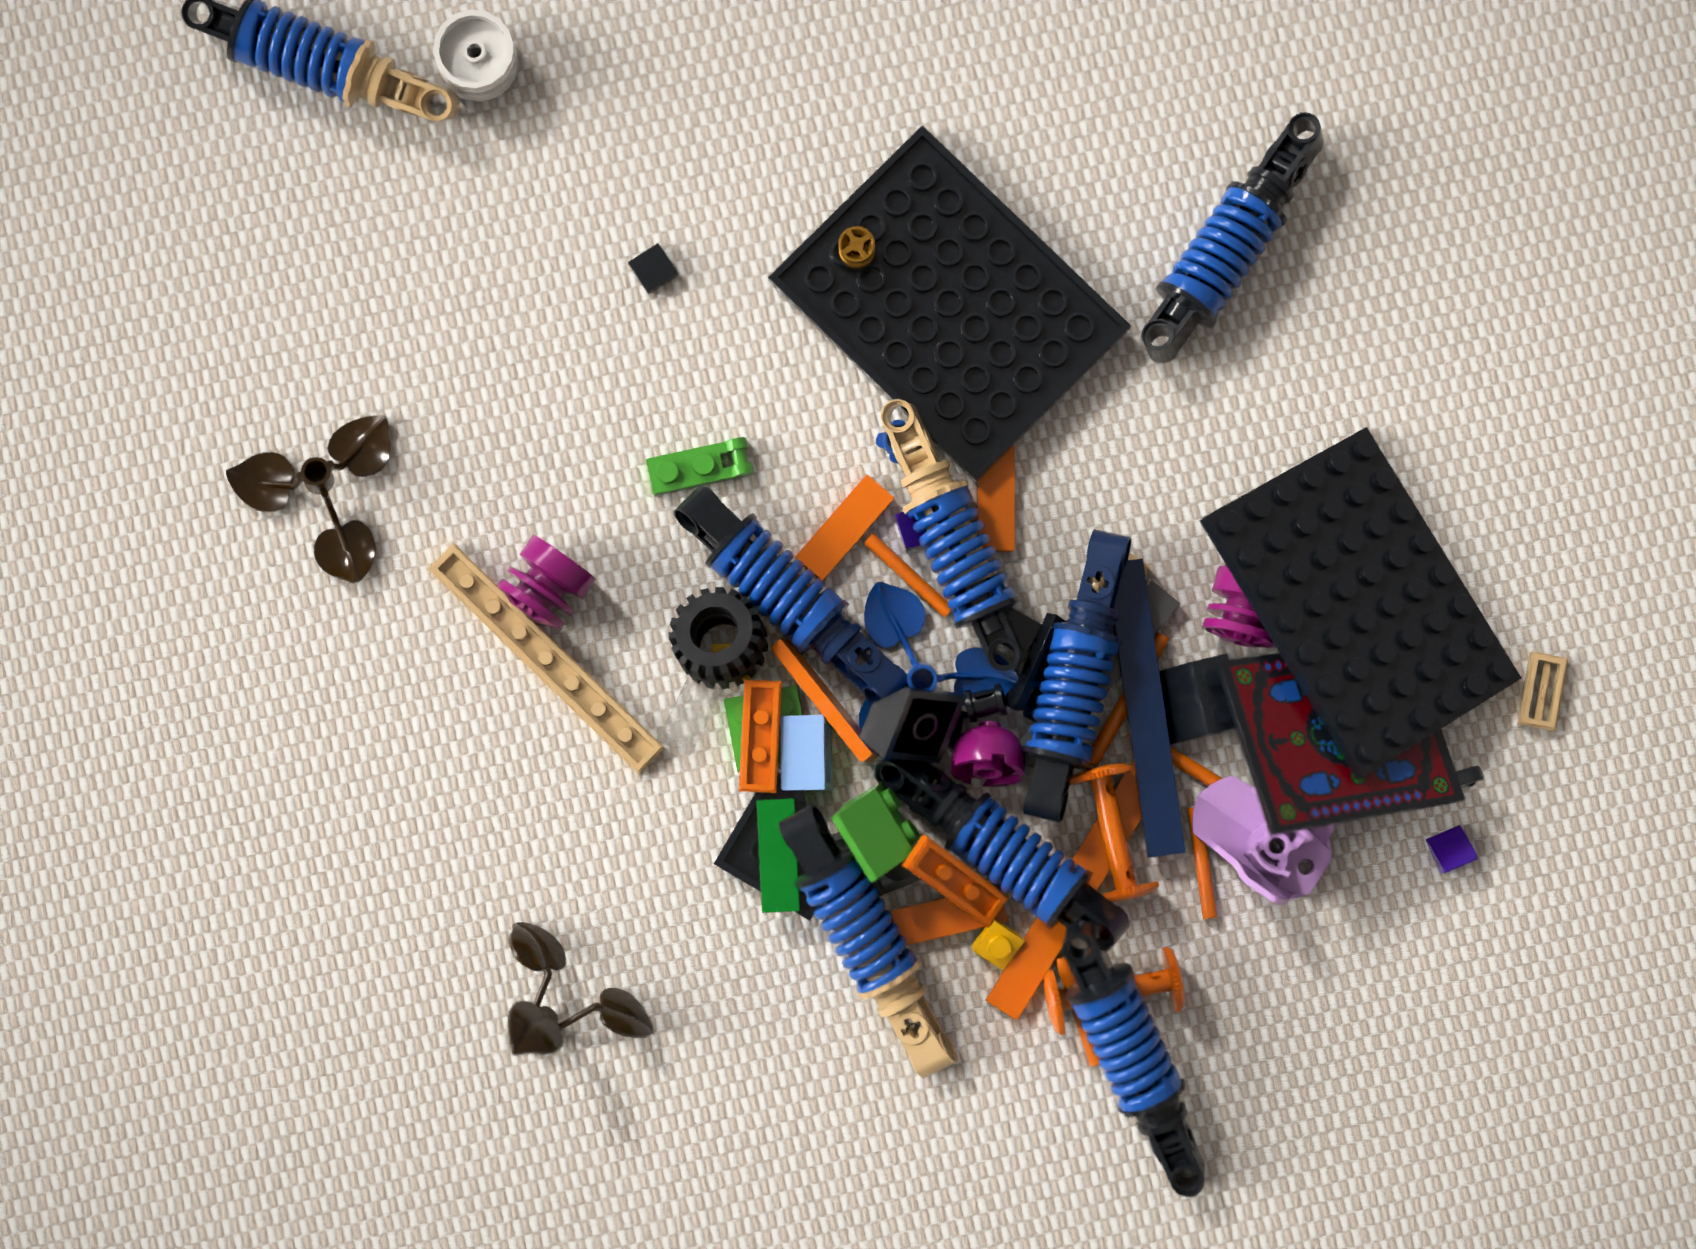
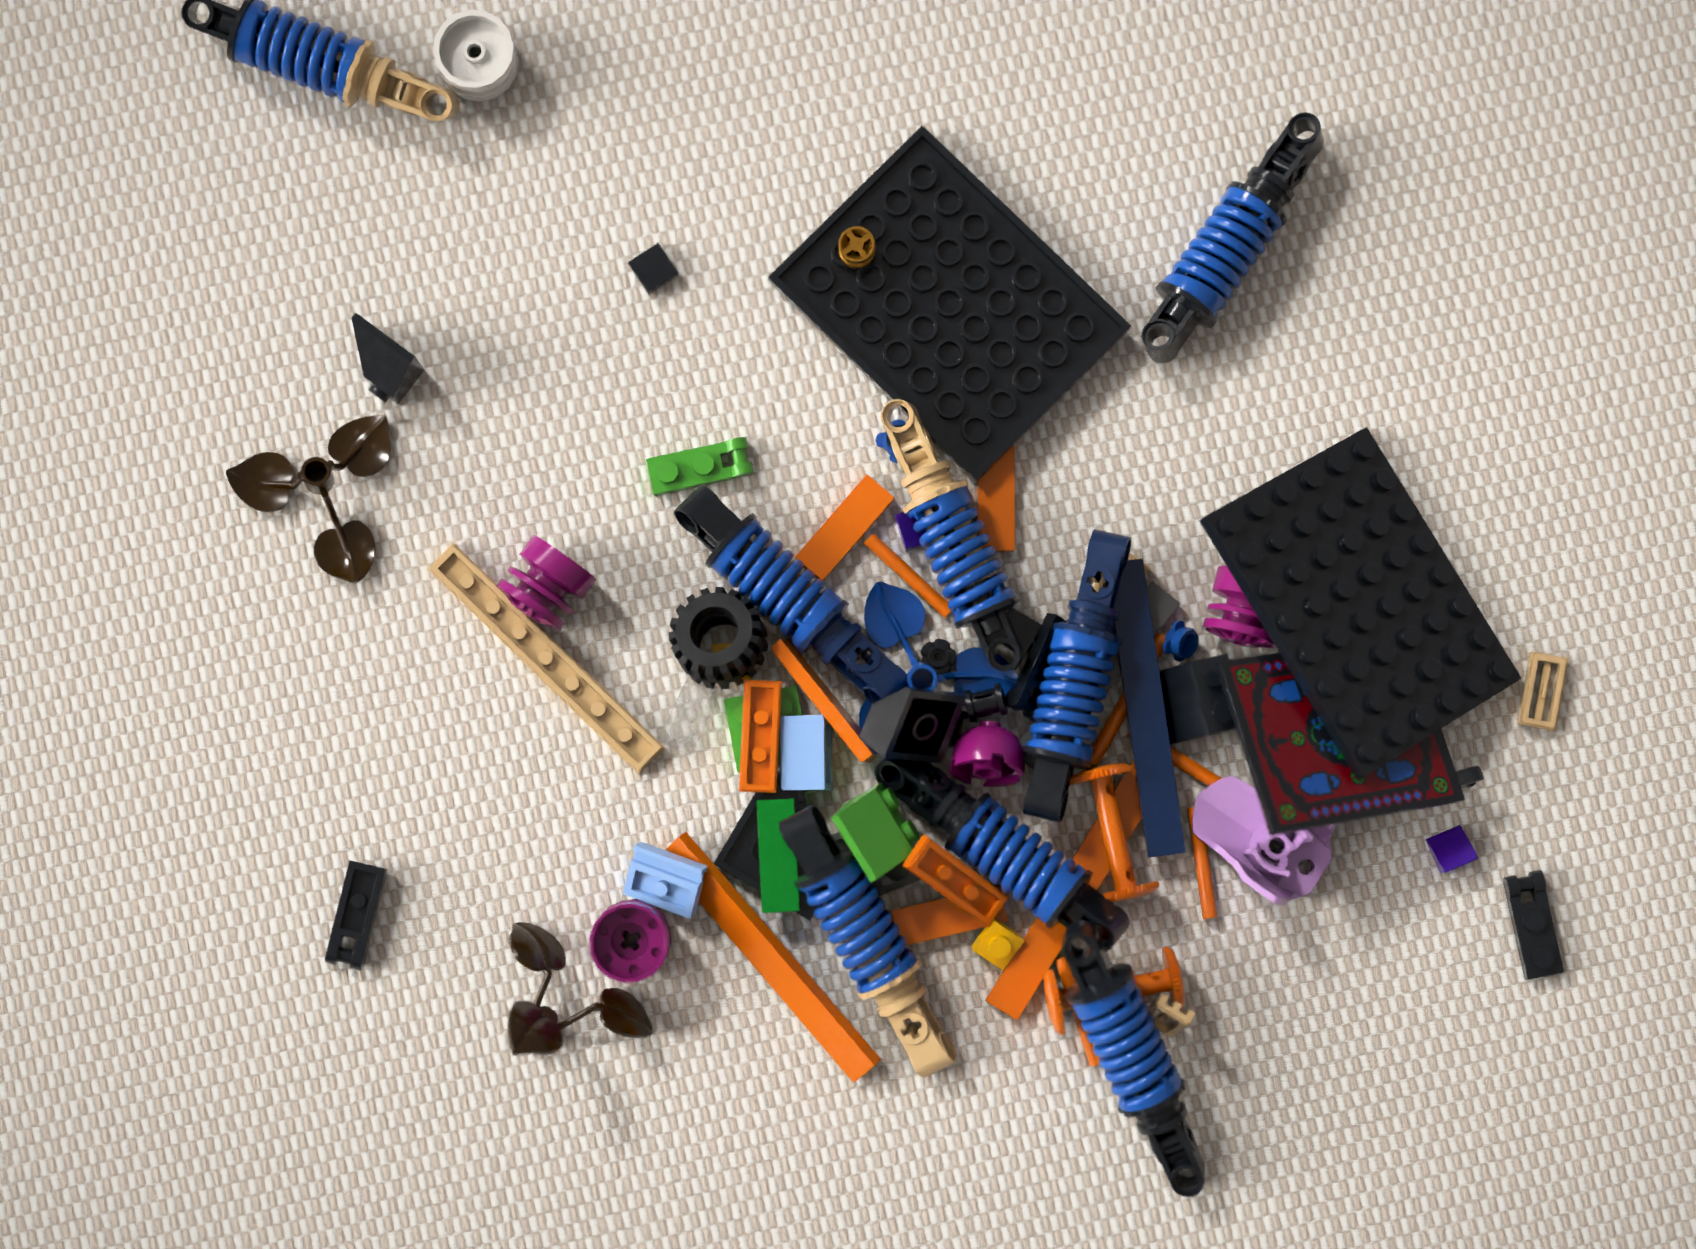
(356, 914): none -> black plate
(384, 362): none -> black slope
(628, 962): none -> magenta wheel
(665, 880): none -> light blue plate
(779, 966): none -> orange tile
(940, 647): none -> black plate
(1168, 1012): none -> tan tile
(1180, 641): none -> blue plate
(1533, 926): none -> black plate

